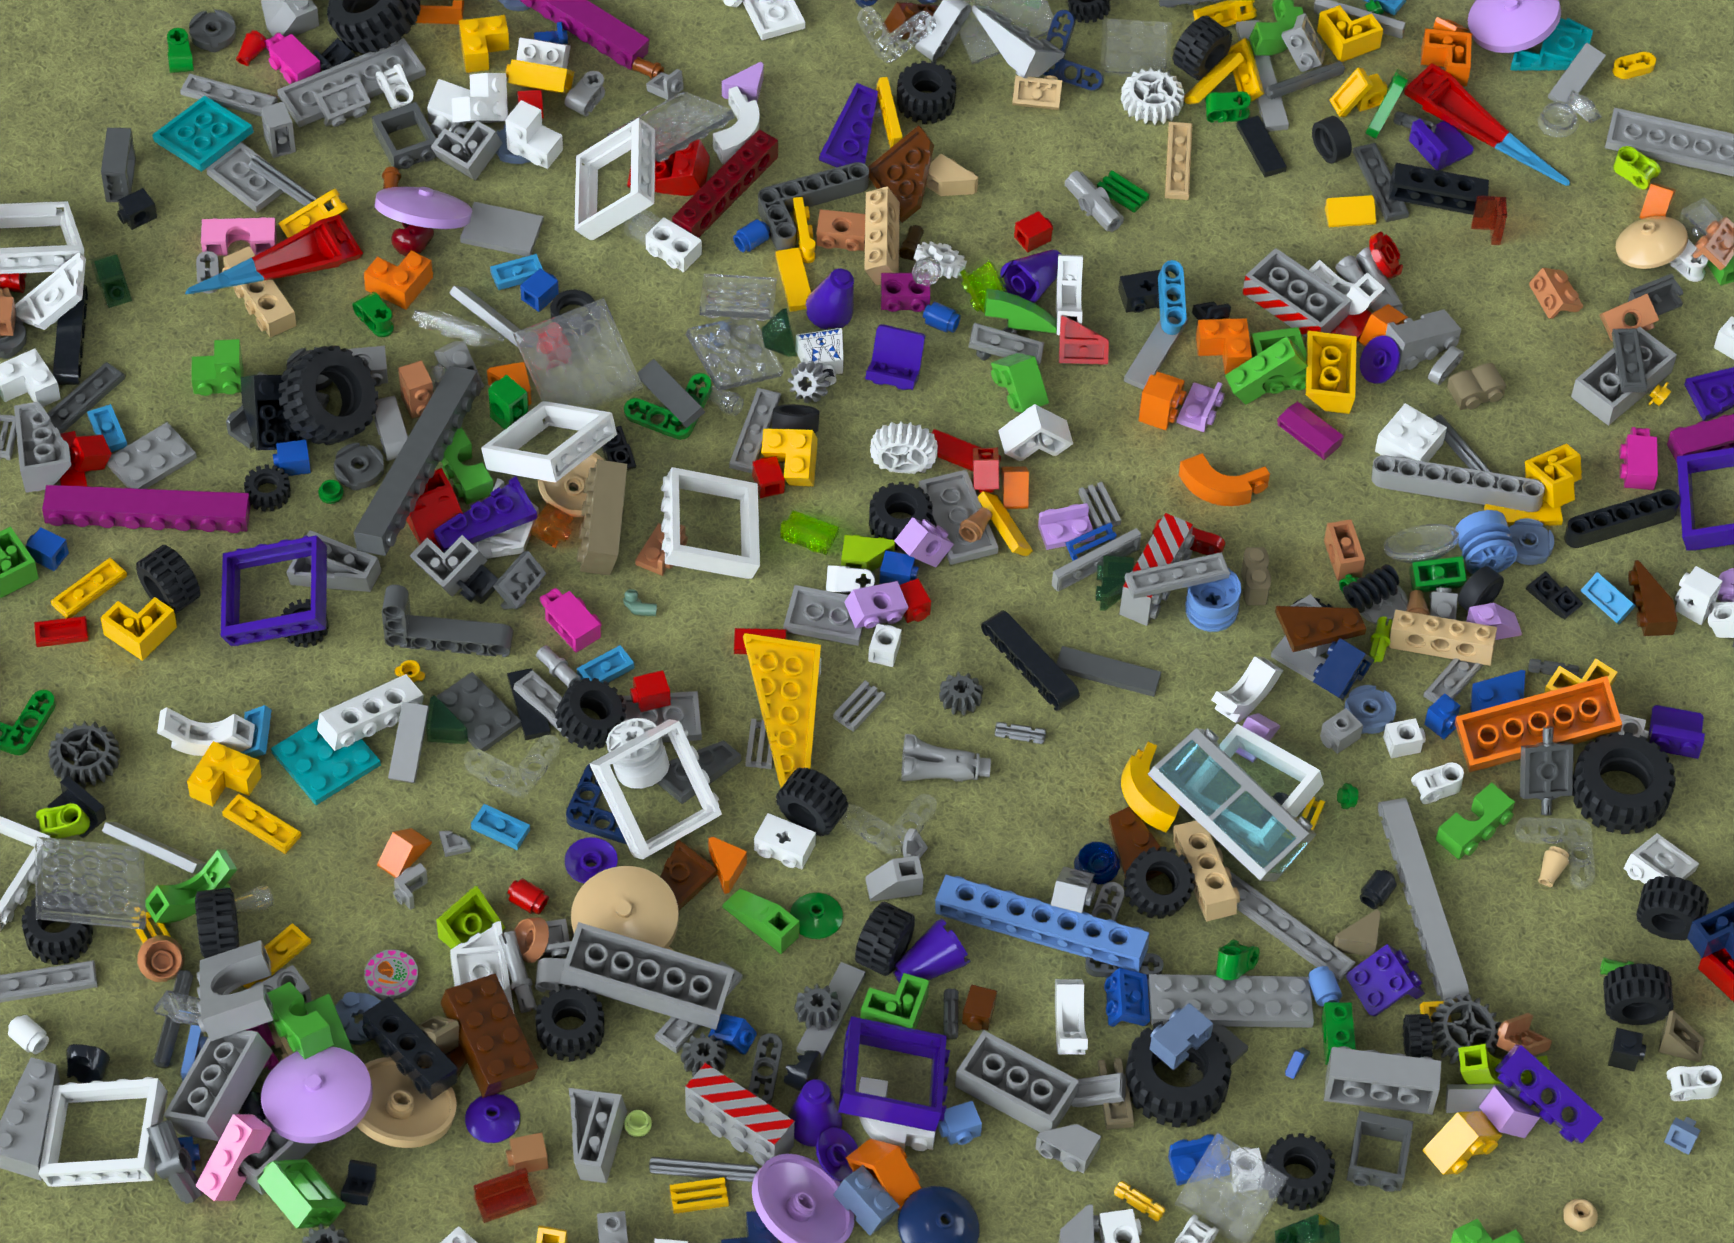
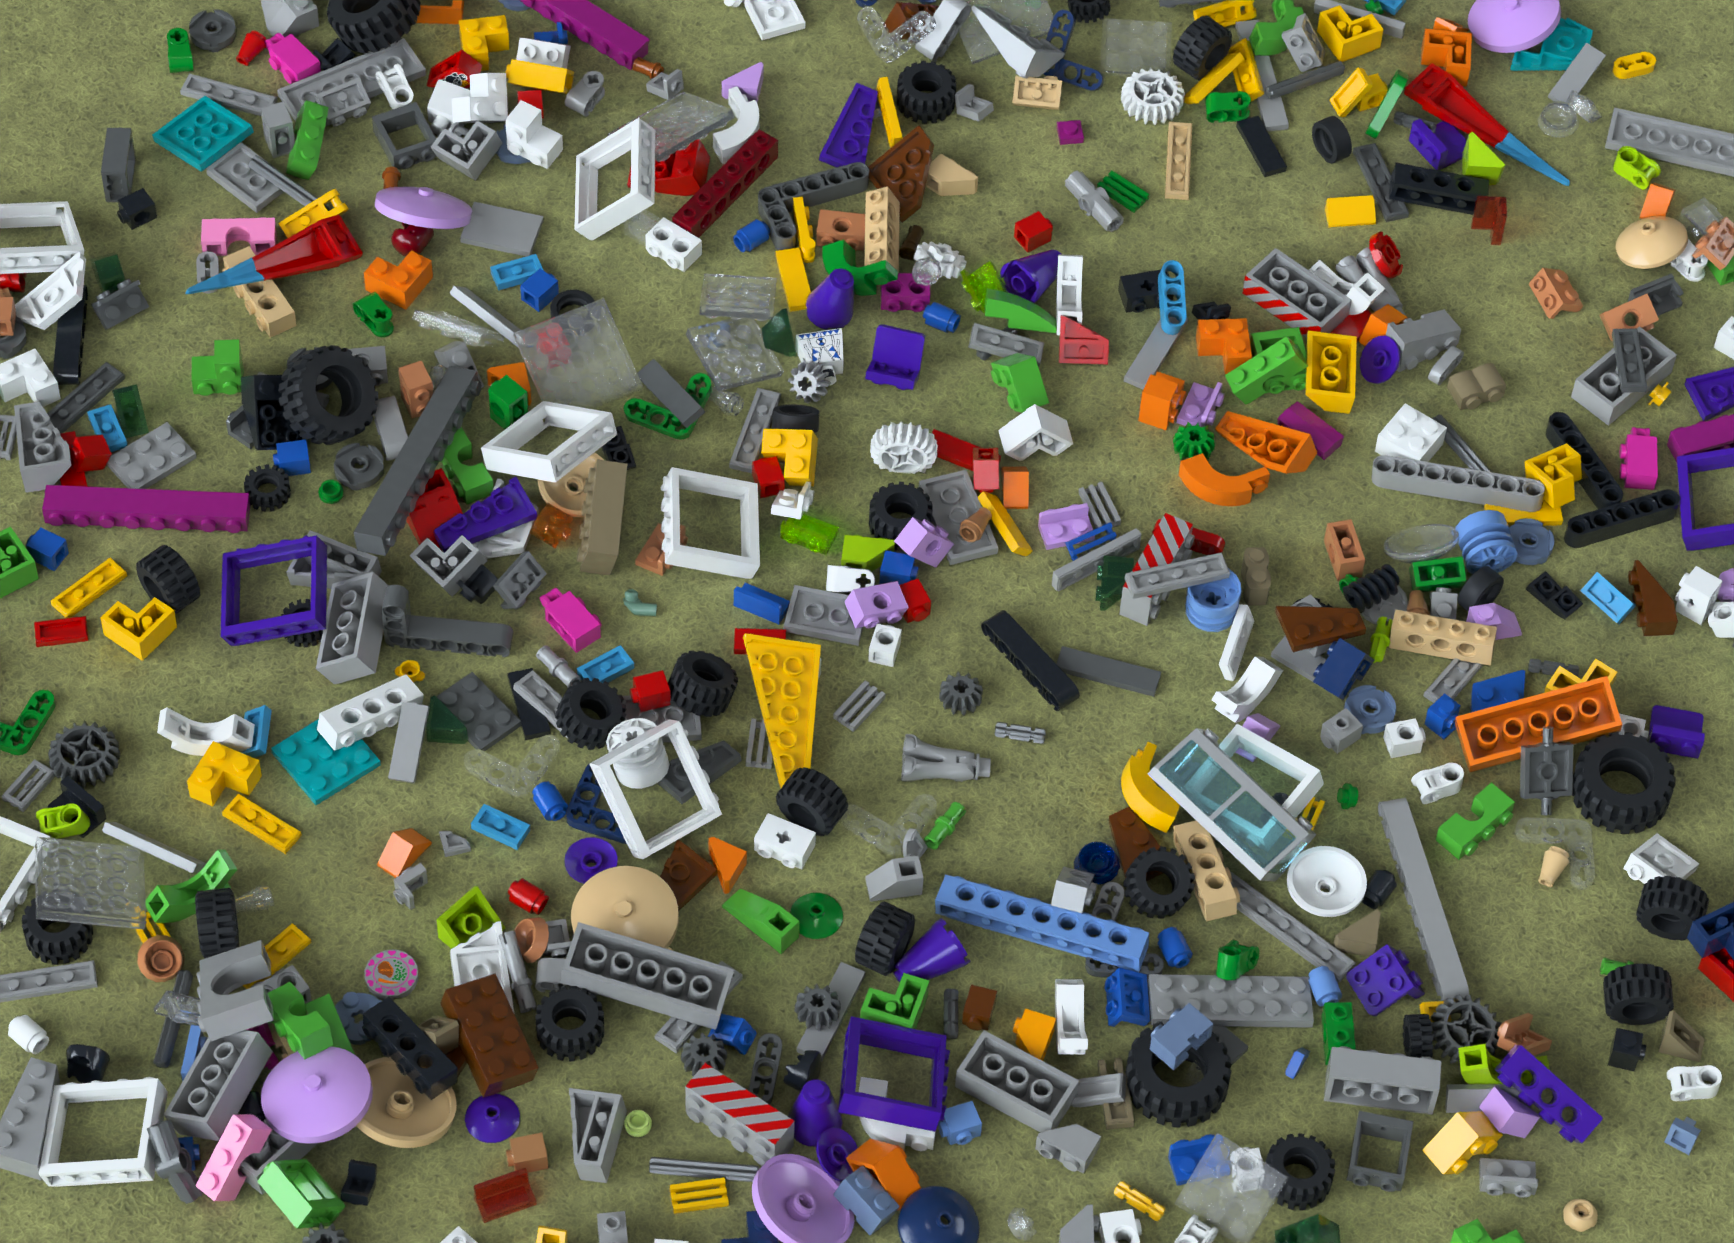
(31, 796): none -> light grey tile
(119, 305): none -> dark grey bracket
(130, 411): none -> clear green slope
(309, 131): none -> bright green arch
(352, 629): none -> light grey brick
(455, 70): none -> red slope
(549, 801): none -> blue brick
(702, 683): none -> black tyre
(761, 603): none -> blue panel
(791, 504): none -> white bracket
(866, 278): none -> green arch
(944, 825): none -> bright green pin
(970, 105): none -> light grey bracket
(1021, 1225): none -> clear plate
(1034, 1033): none -> light orange slope
(1070, 132): none -> magenta plate
(1174, 947): none -> blue brick
(1193, 441): none -> green gear
(1236, 642): none -> white tile
(1269, 443): none -> orange wedge
(1328, 869): none -> white dish
(1481, 161): none -> lime slope
(1507, 1176): none -> light grey bracket
(1596, 478): none -> black beam

